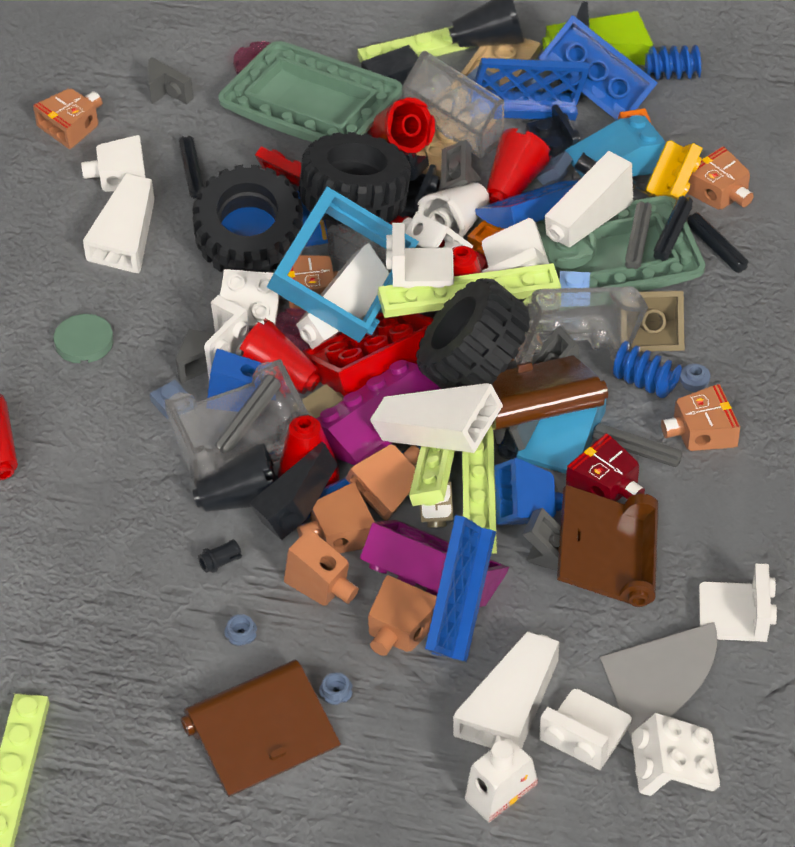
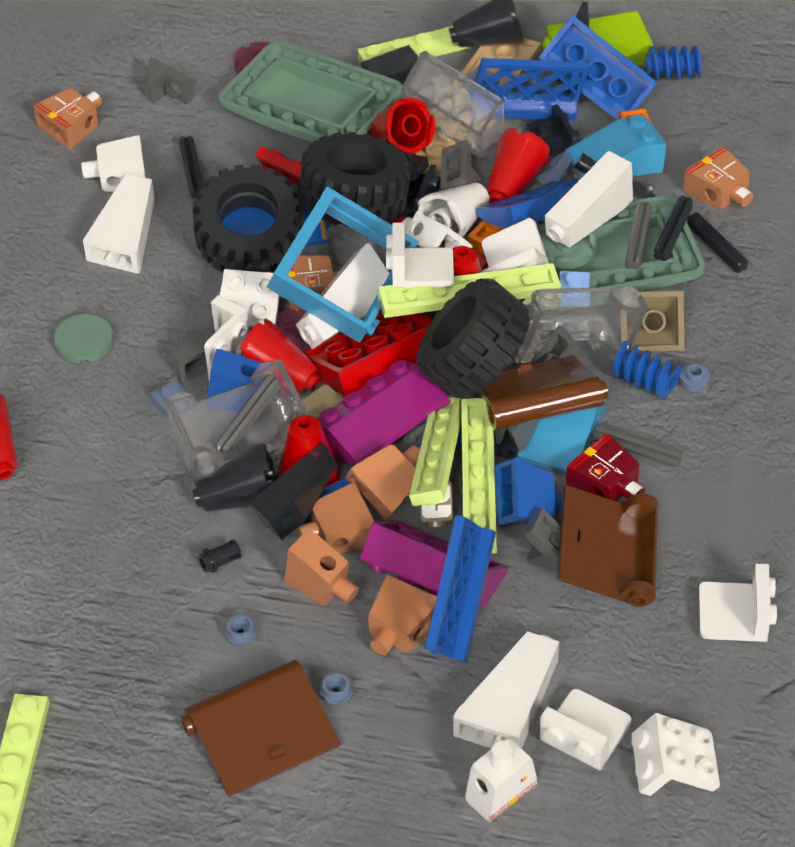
(439, 418): white slope -> none
(661, 673): light grey sticker -> none
(674, 170): yellow bracket -> none
(704, 421): nougat torso -> none

